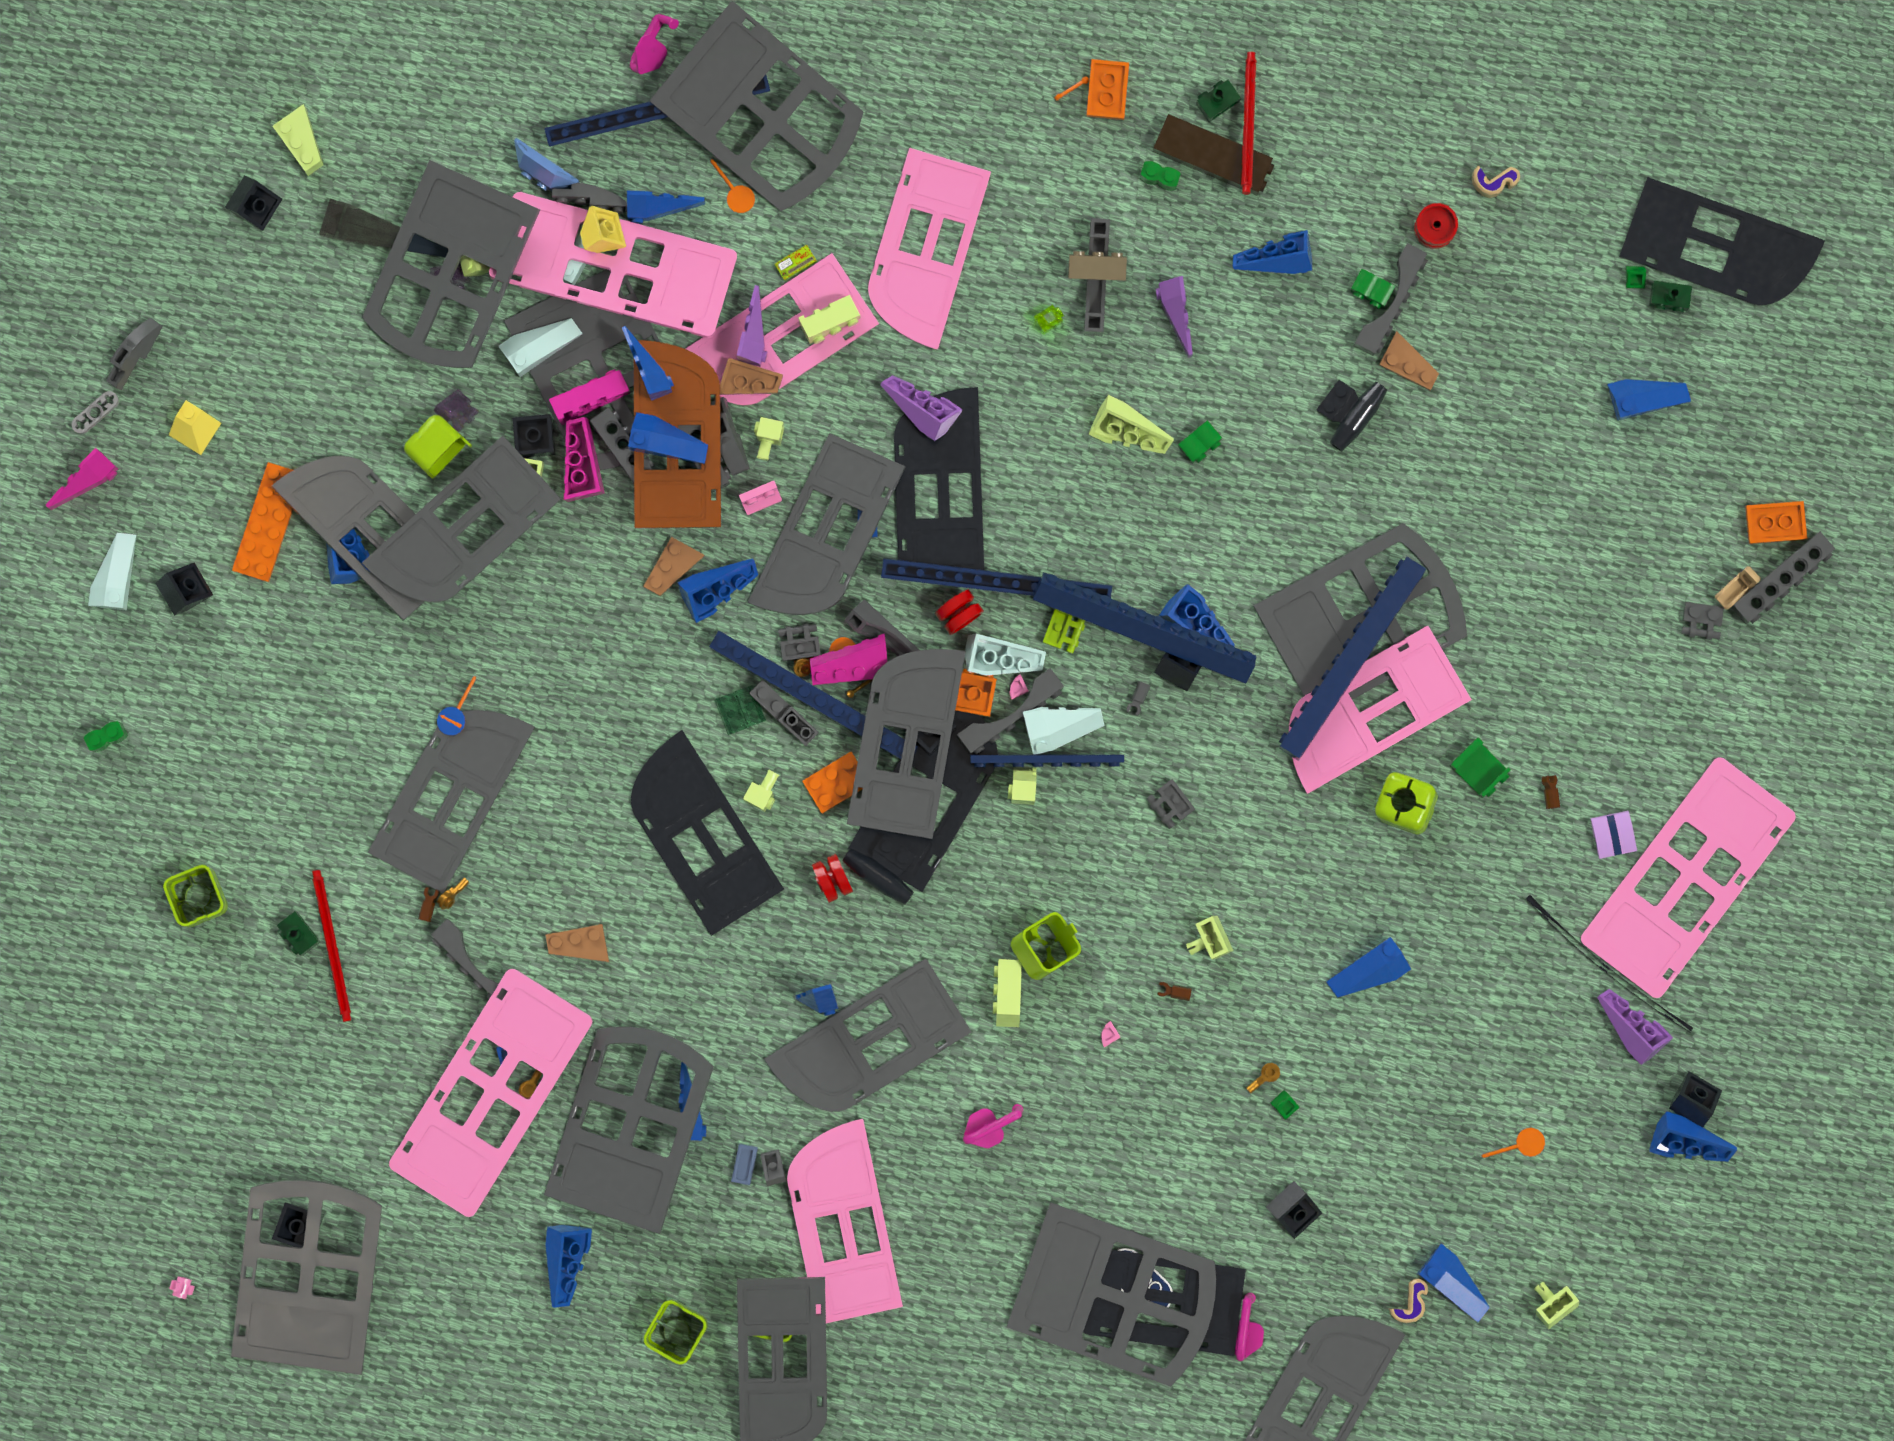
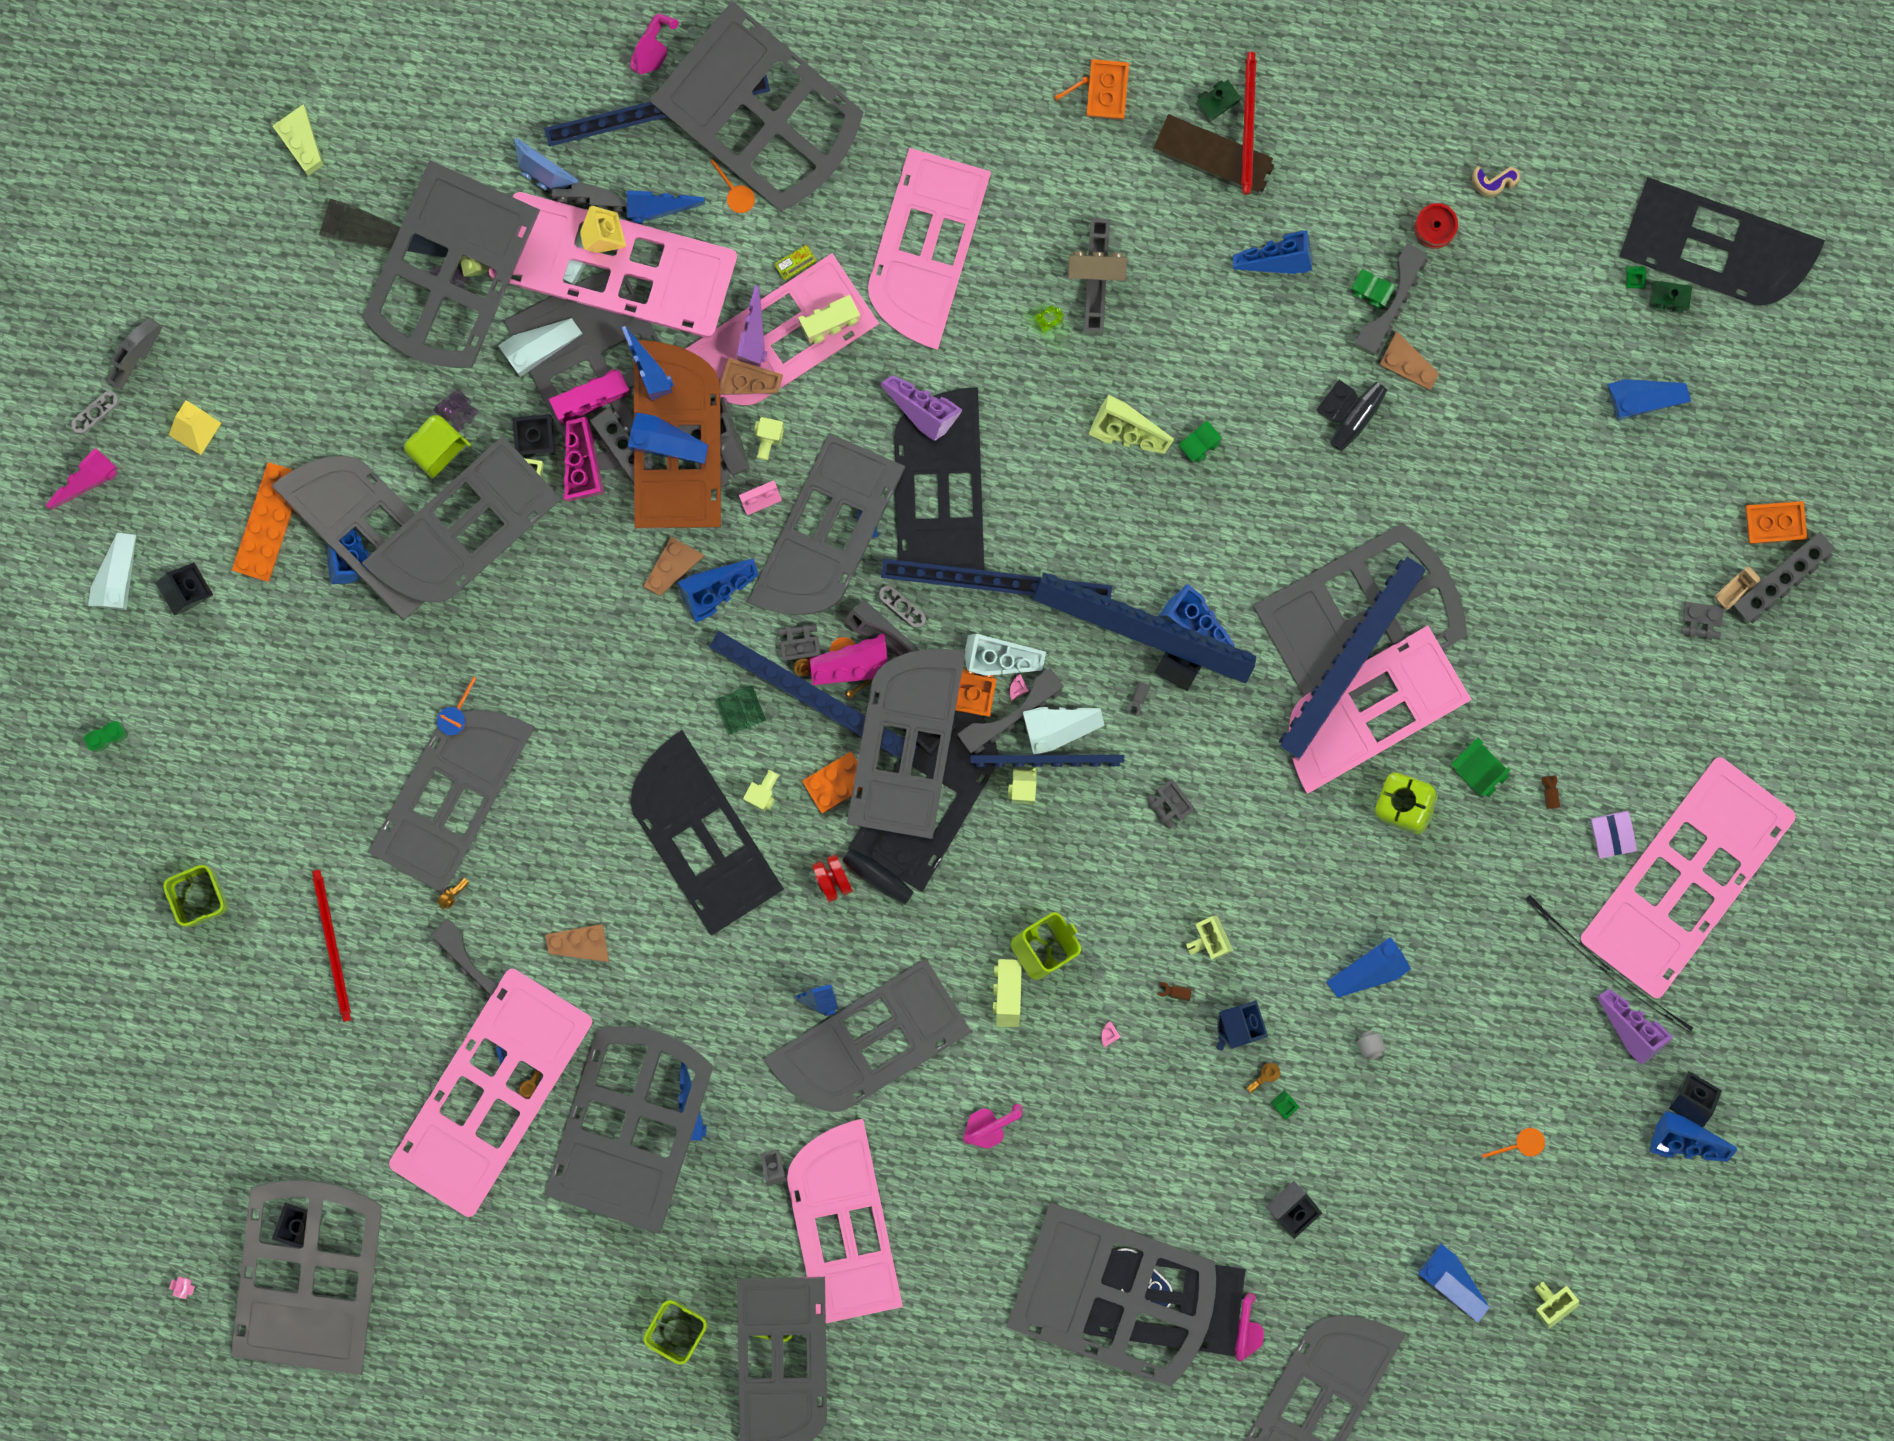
(253, 202): black slope -> none
(298, 934): dark green brick -> none
(428, 905): reddish brown bar -> none
(564, 1253): blue wedge -> none
(744, 1164): sand blue tile -> none
(783, 712): dark grey slope -> none
(888, 601): none -> light grey beam
(958, 610): red wheel -> none
(1058, 628): lime plate -> none
(1155, 174): green brick -> none
(1173, 302): medium lavender wedge -> none
(1240, 1026): none -> dark blue piece
(1371, 1045): none -> light grey head
(1416, 1306): animal -> none

